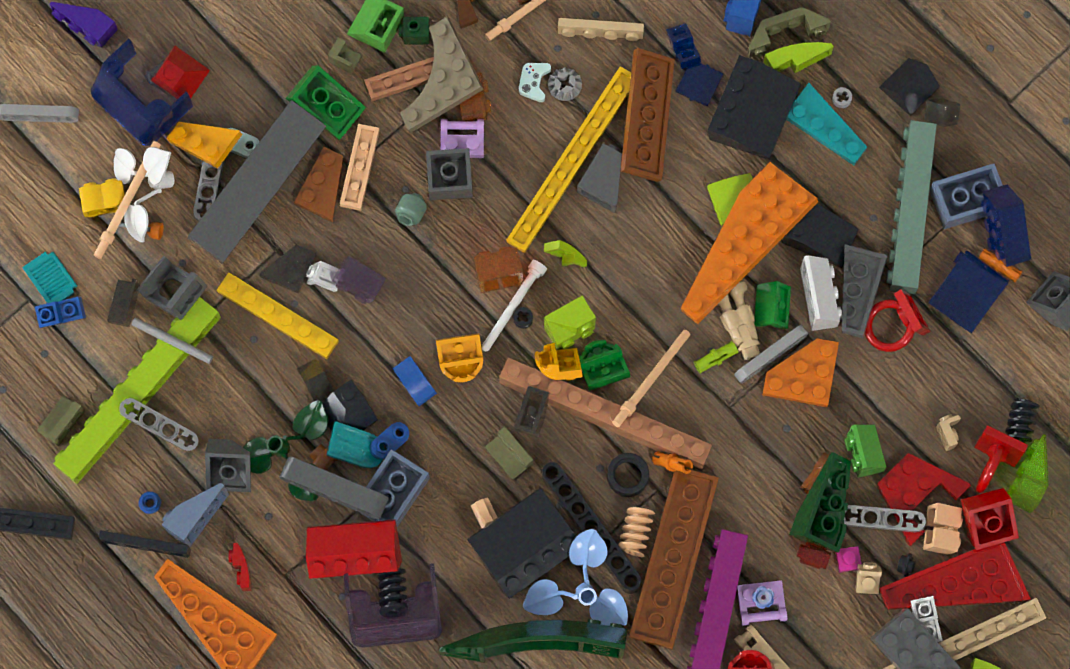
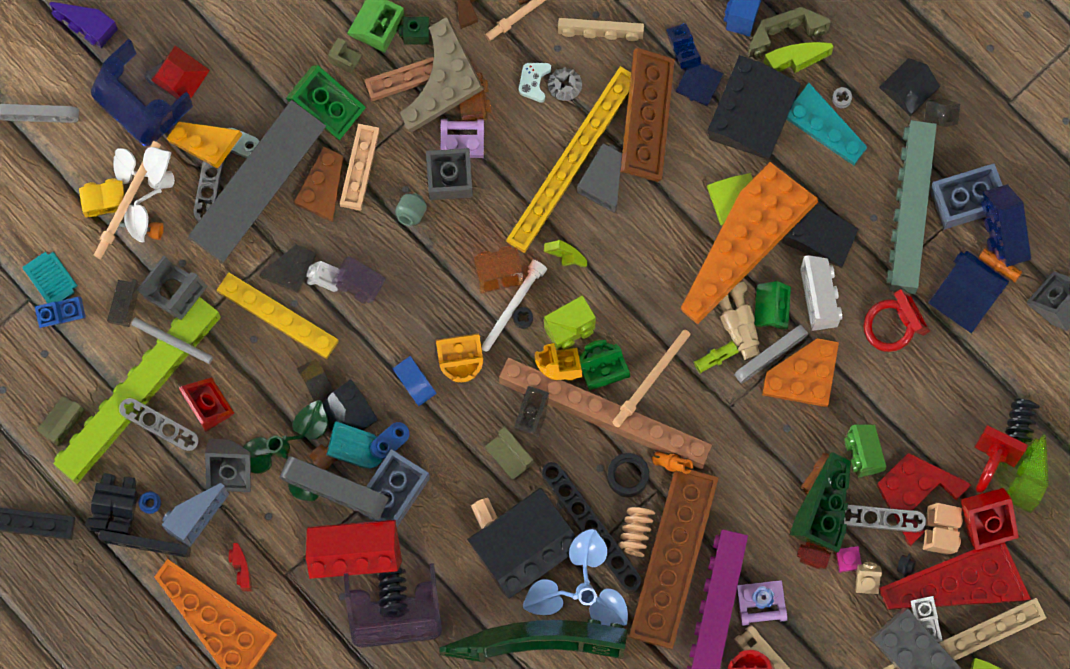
(116, 499): none -> black hips
(206, 402): none -> red slope
(861, 282): dark grey wing -> none
(947, 435): tan bracket -> none

